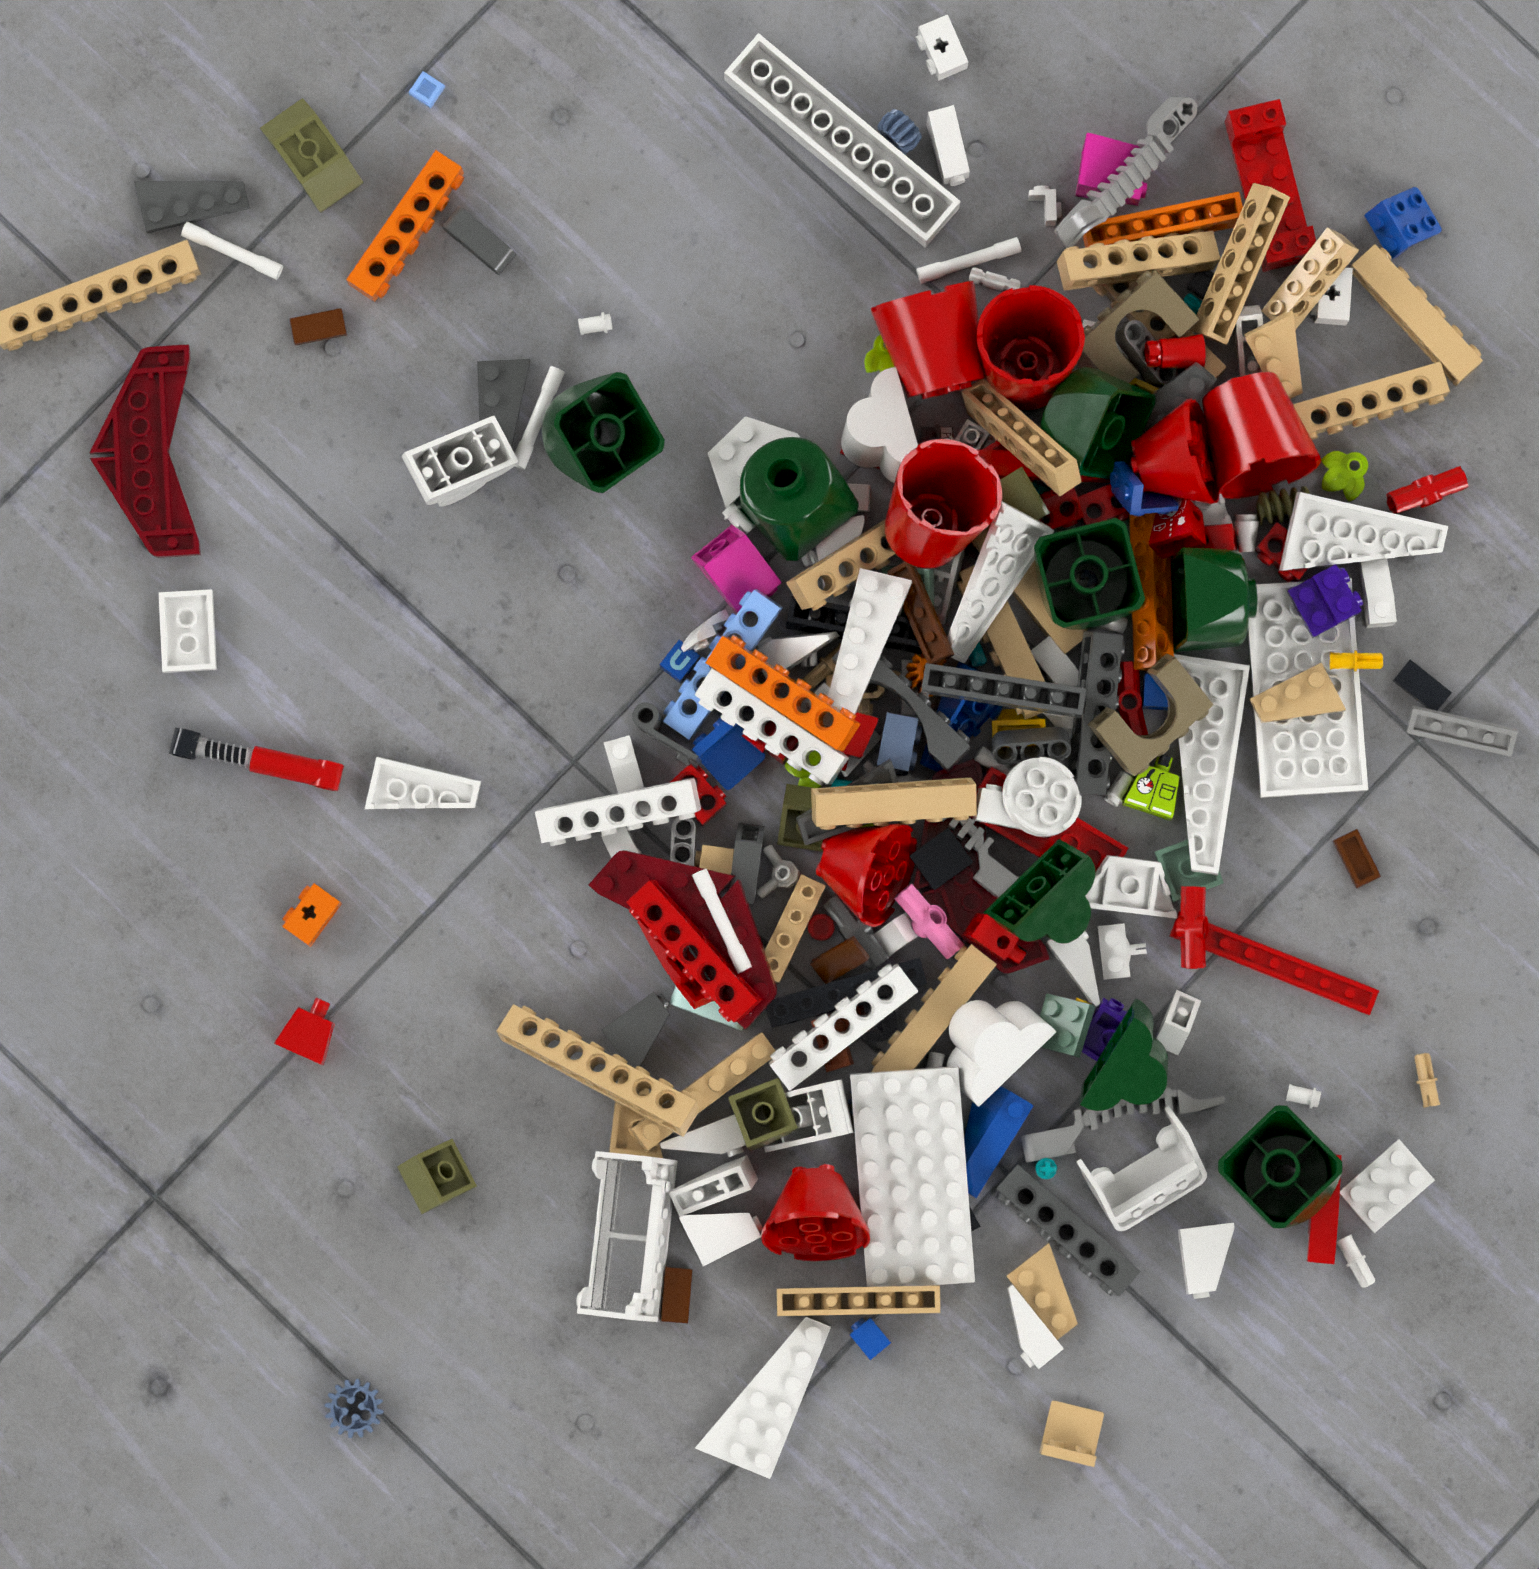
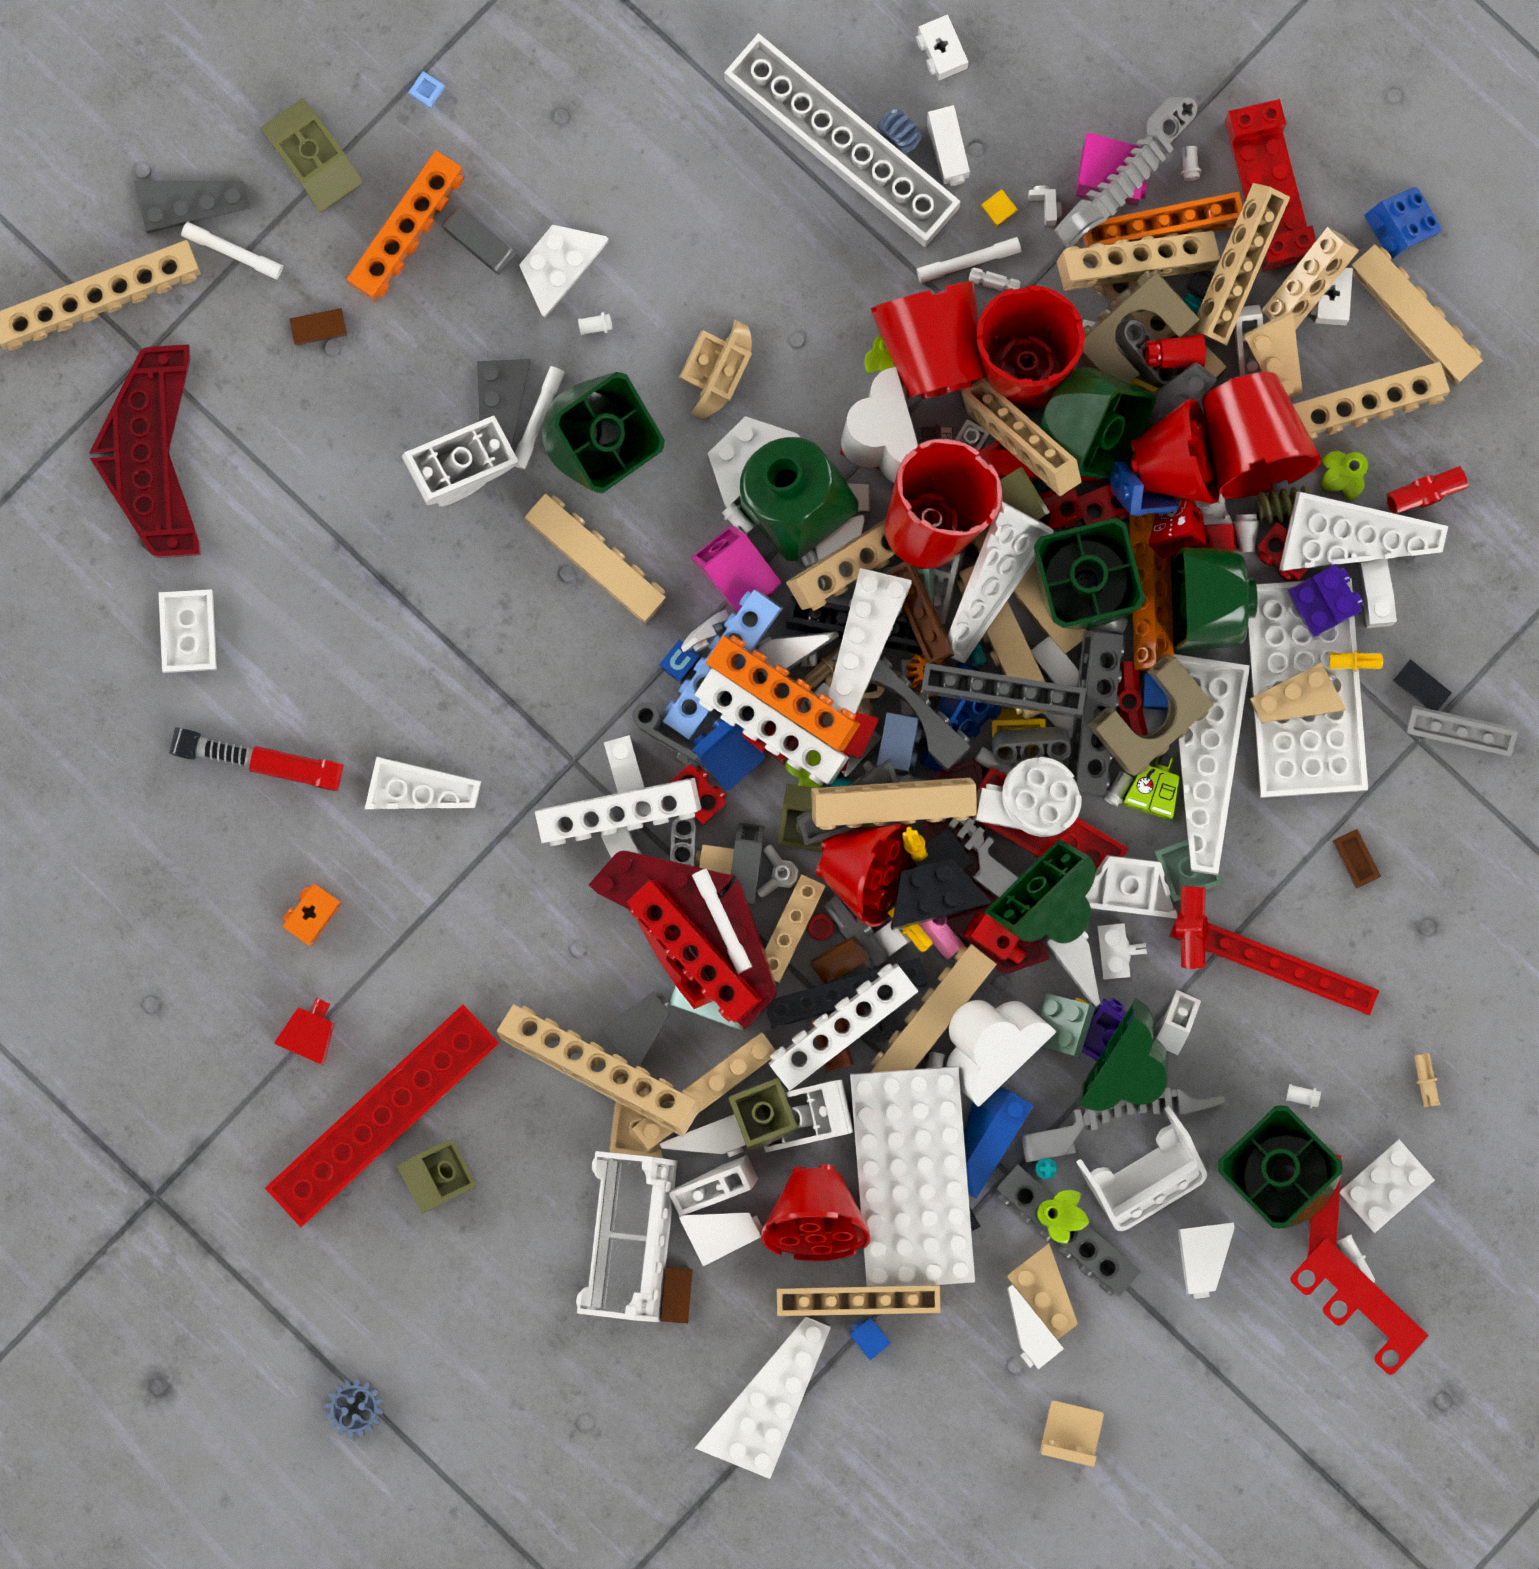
(382, 1116): none -> red plate
(558, 263): none -> white wing
(595, 558): none -> tan brick
(717, 367): none -> tan plate
(914, 844): none -> yellow axle
(915, 934): none -> yellow axle
(934, 893): none -> black wing
(999, 208): none -> yellow tile
(1067, 1215): none -> lime plate
(1191, 169): none -> white pin
(1361, 1293): none -> red piece

